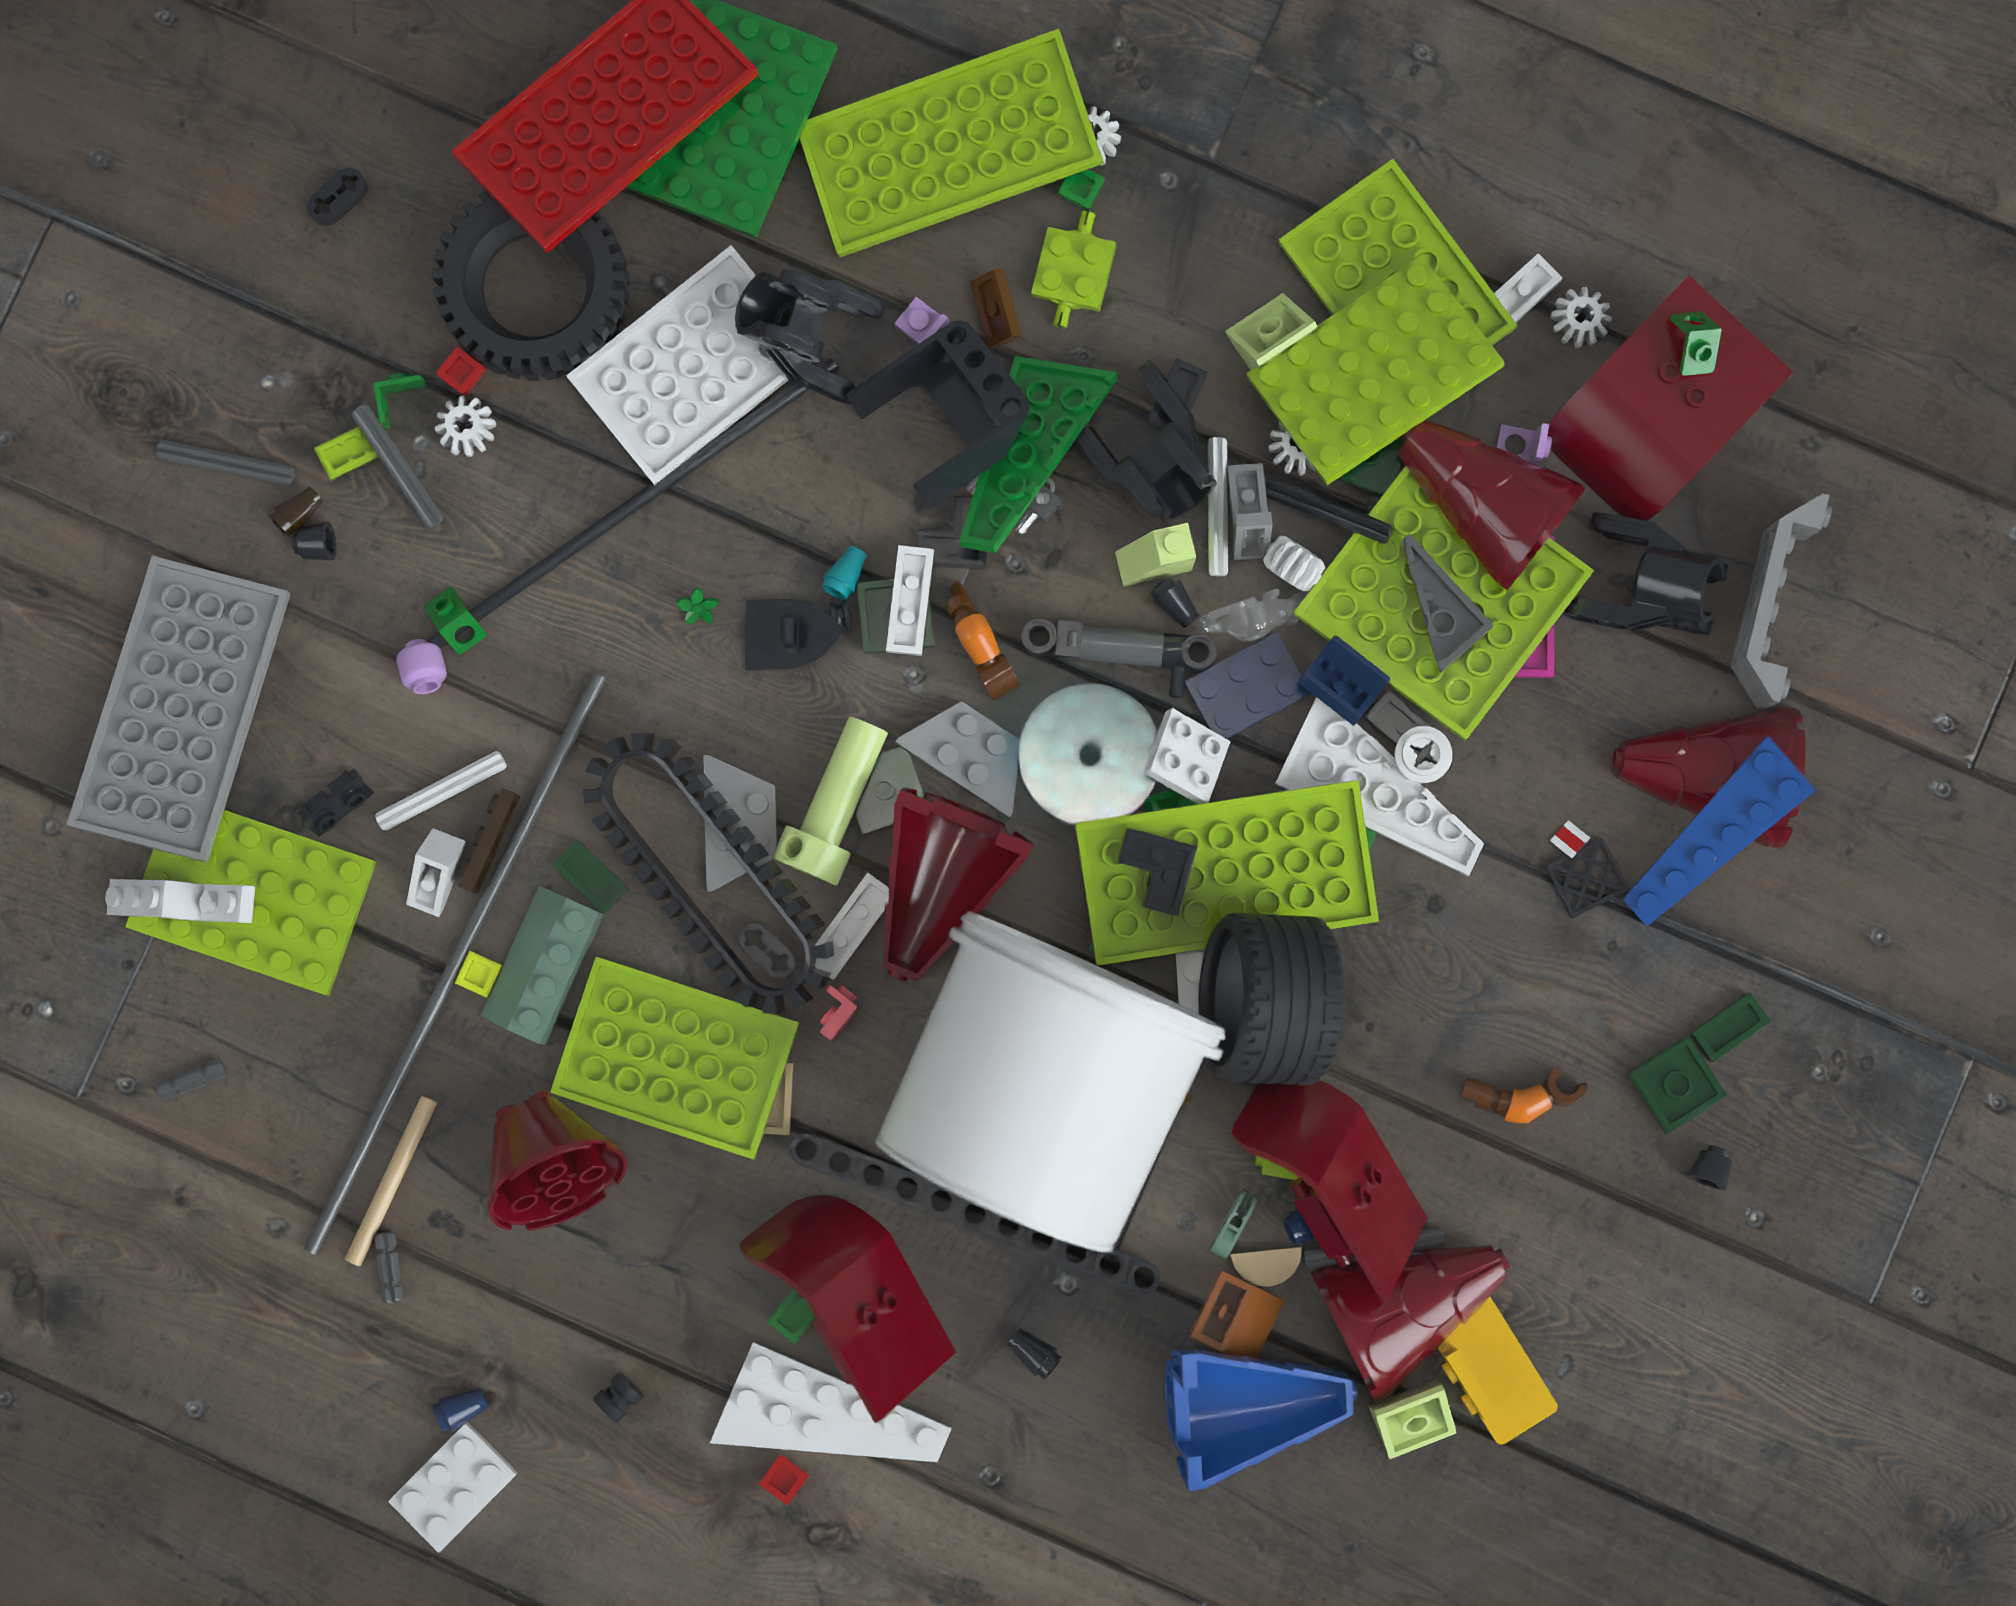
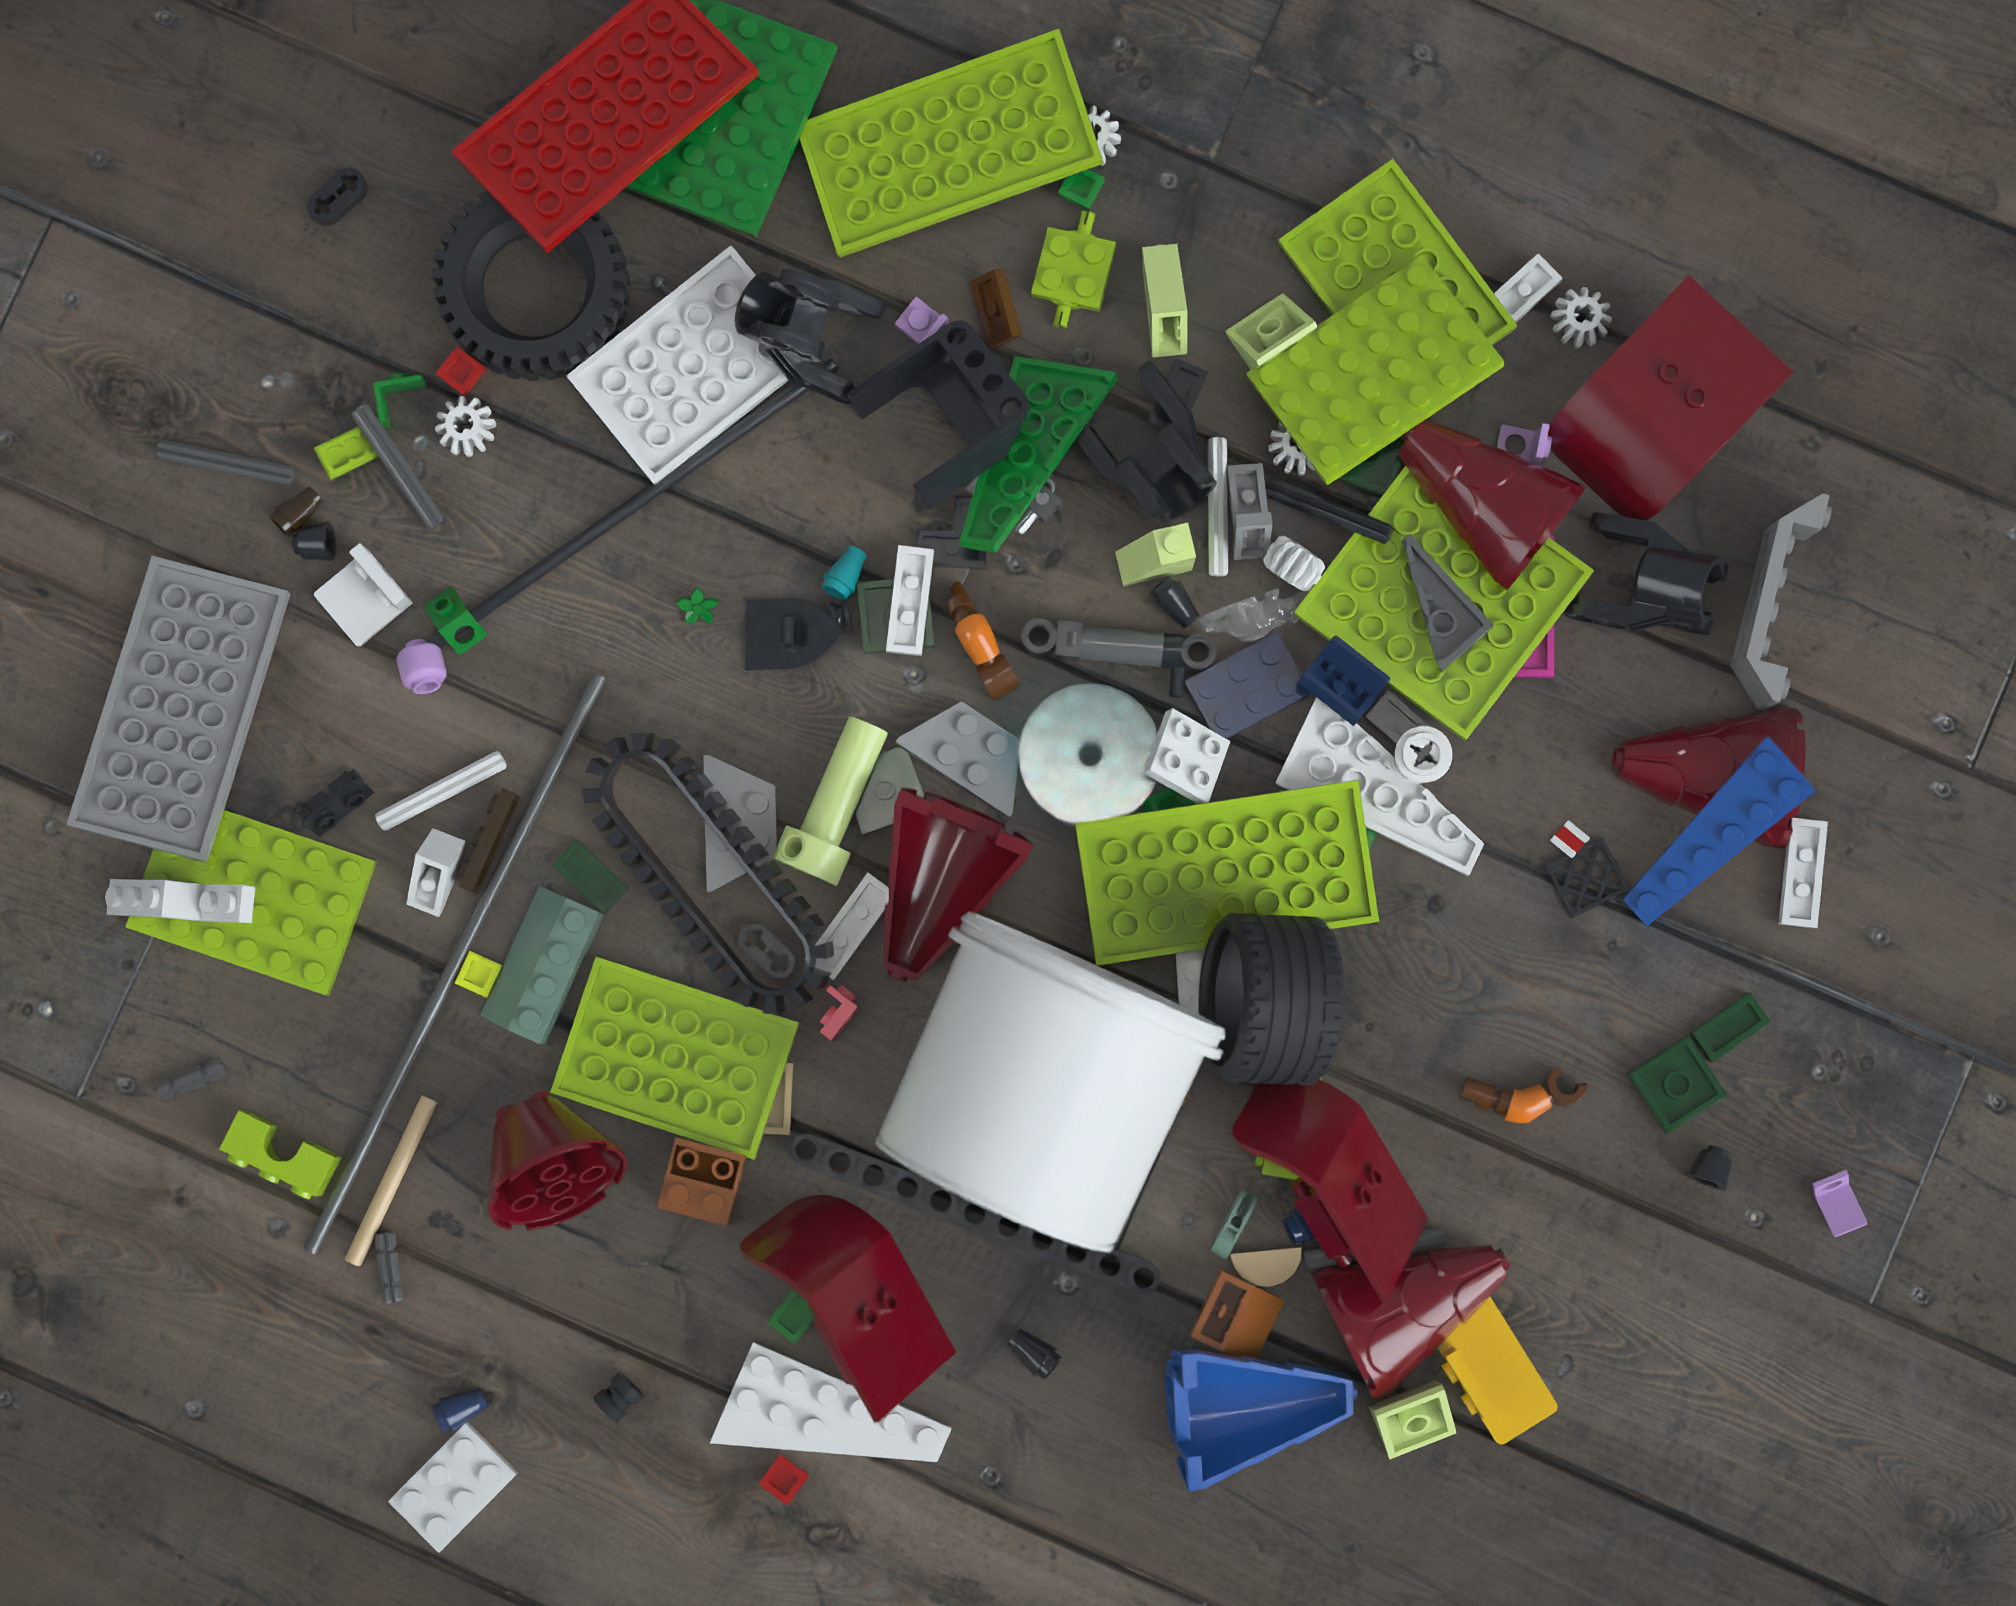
(251, 1143): none -> lime arch
(362, 597): none -> white bracket
(702, 1182): none -> dark orange slope
(1165, 300): none -> yellowish green slope
(1169, 867): black tile -> none
(1700, 342): green bracket -> none
(1803, 873): none -> white plate
(1838, 1204): none -> lavender bracket

